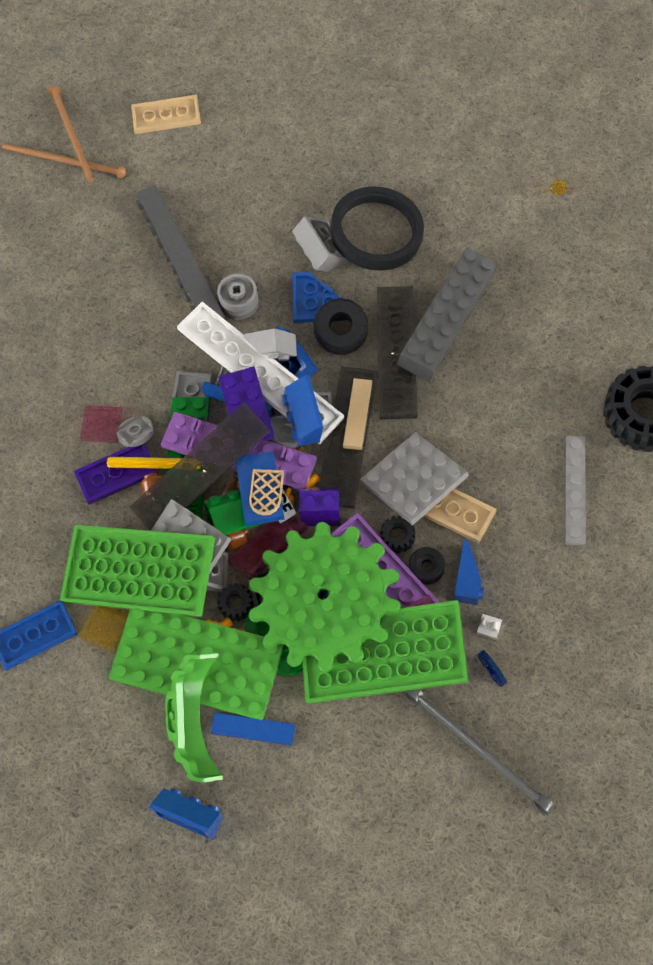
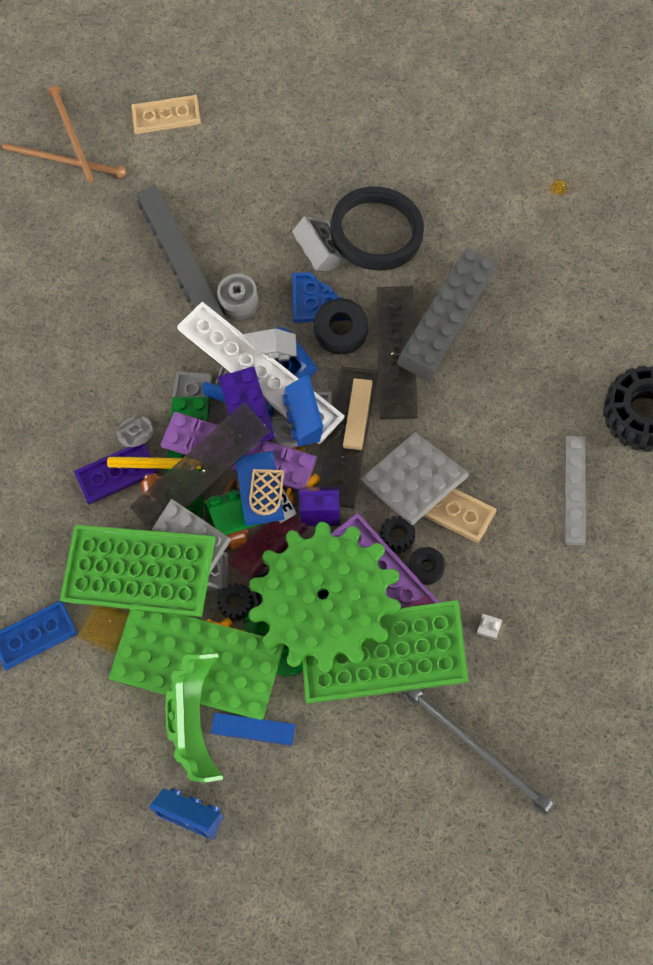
(101, 424): clear pink tile -> none
(468, 583): blue slope -> none
(492, 668): clear blue tile -> none

